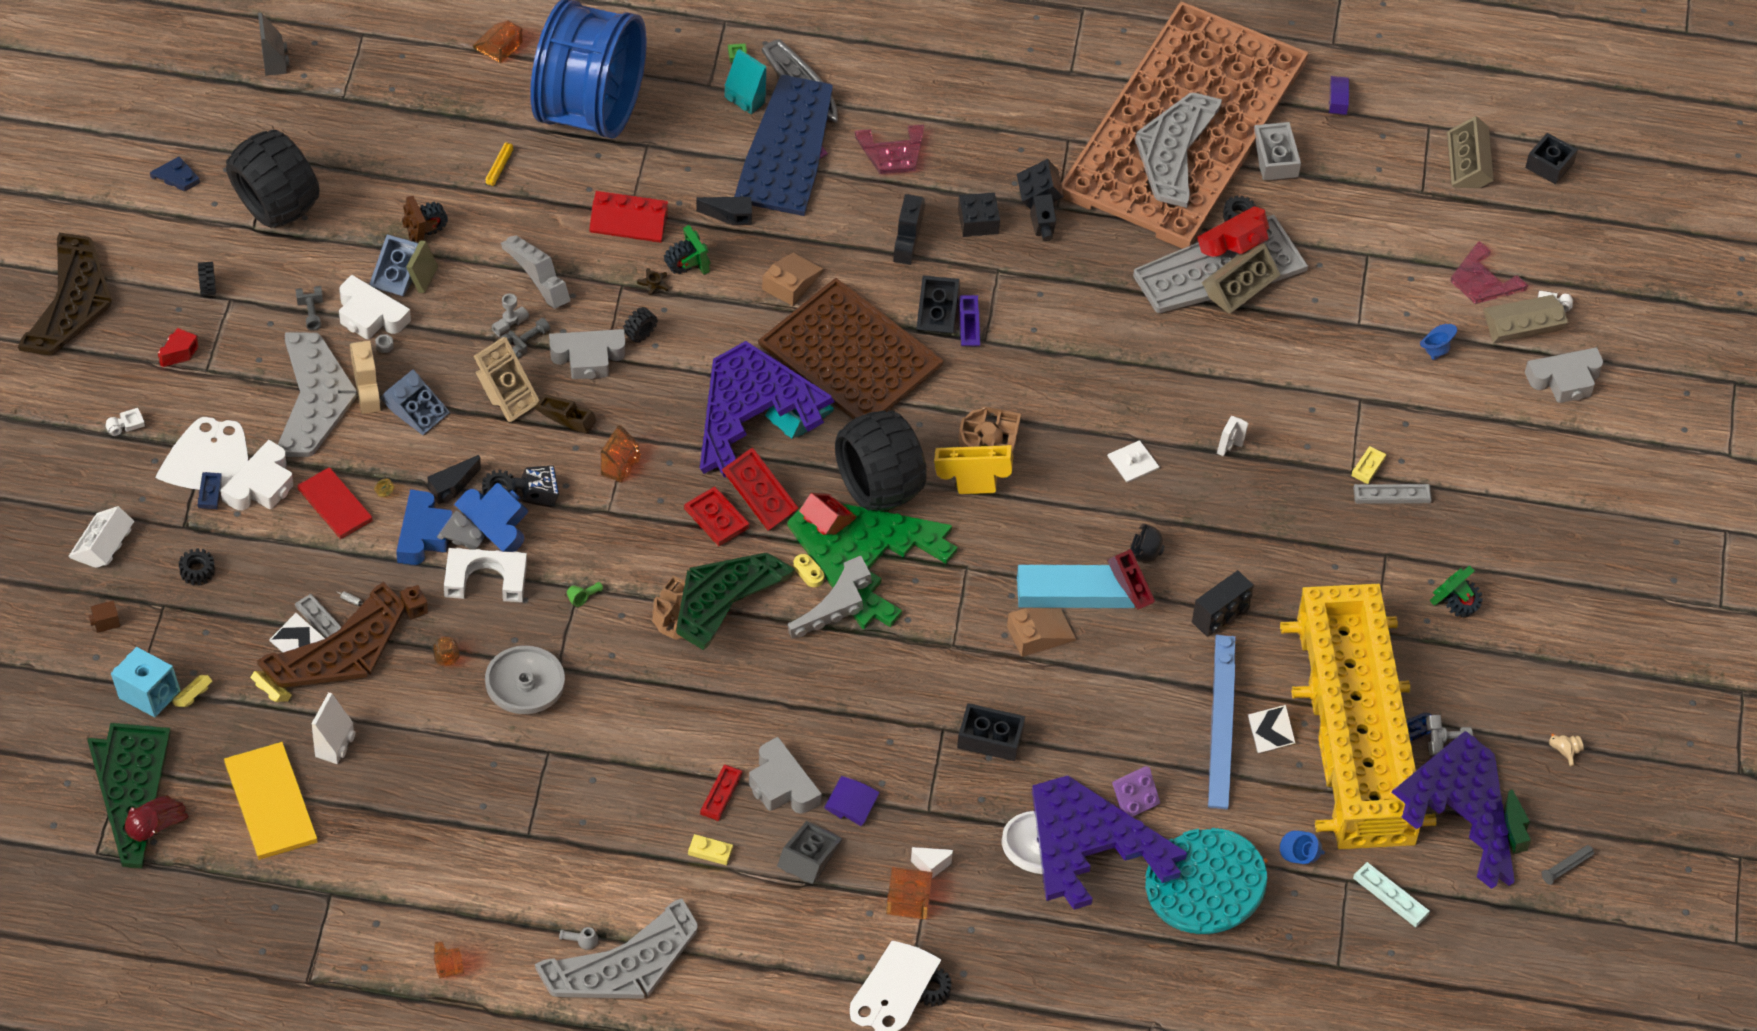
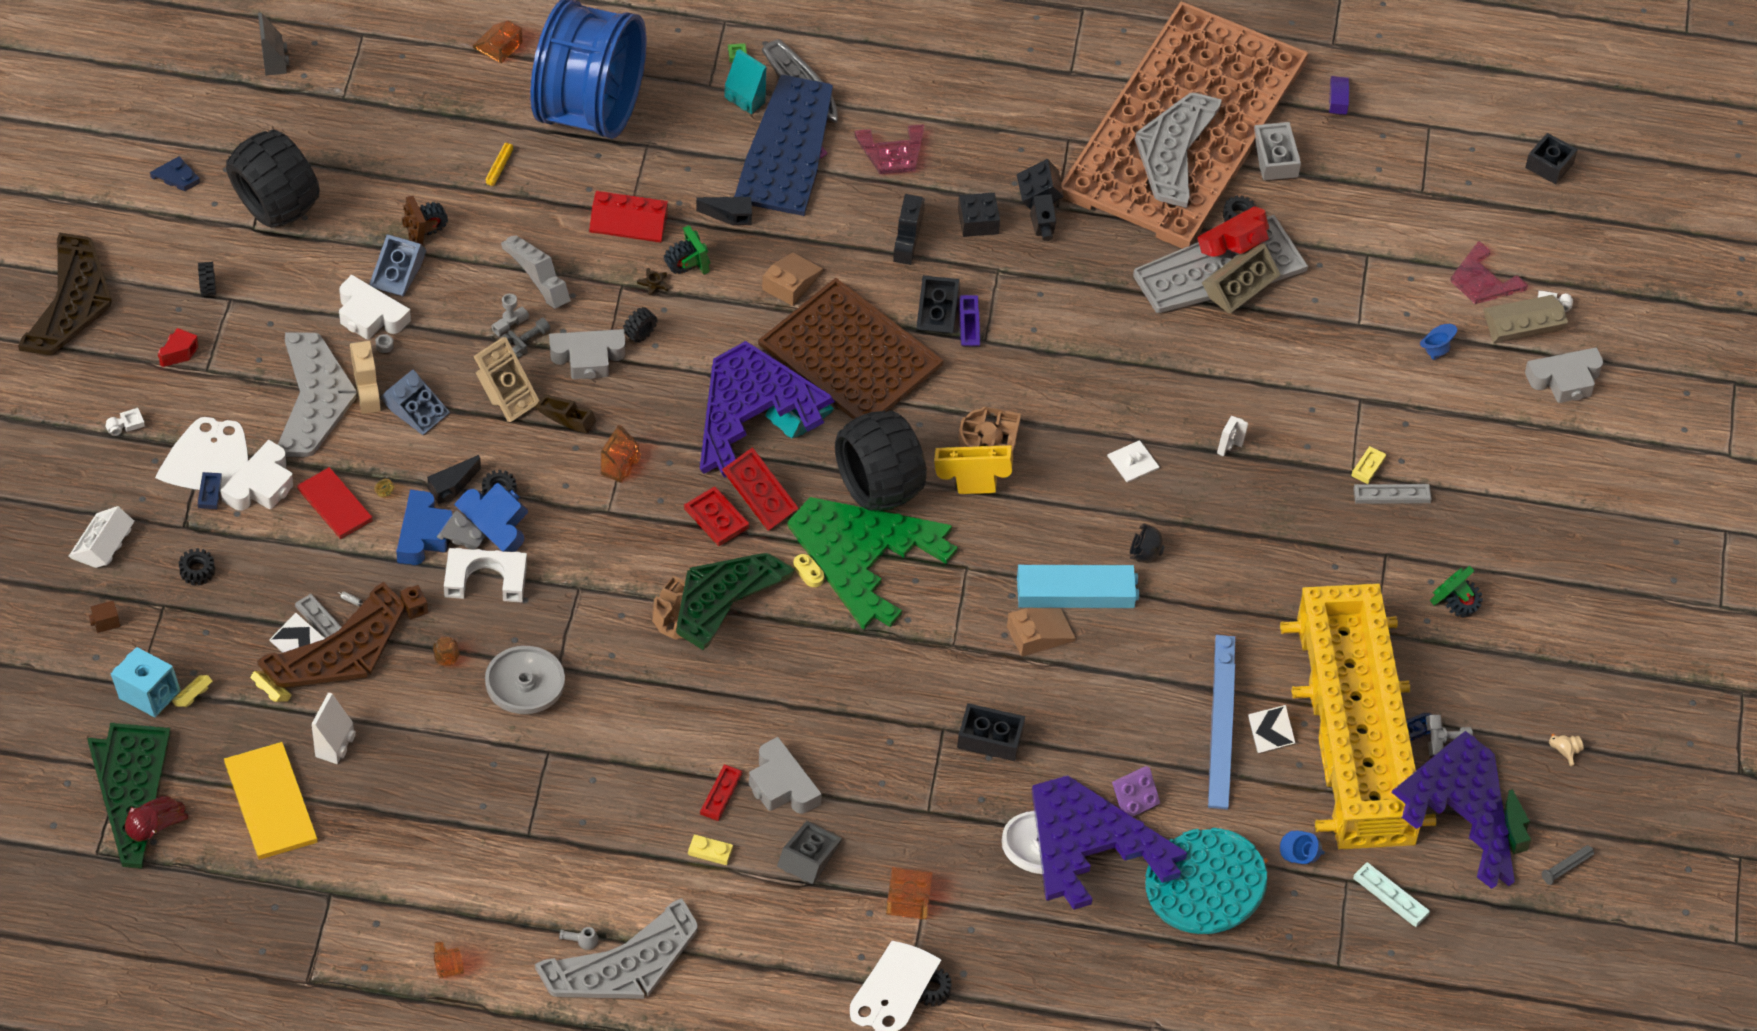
(312, 321): dark grey bar -> none
(422, 266): olive tile -> none
(538, 485): black torso -> none
(579, 595): bright green bar -> none
(826, 513): slope -> none
(839, 603): light grey arch -> none
(851, 800): dark purple slope -> none
(931, 859): white slope -> none
(1131, 578): dark red slope -> none
(1222, 603): black brick -> none
(1470, 154): dark tan slope -> none

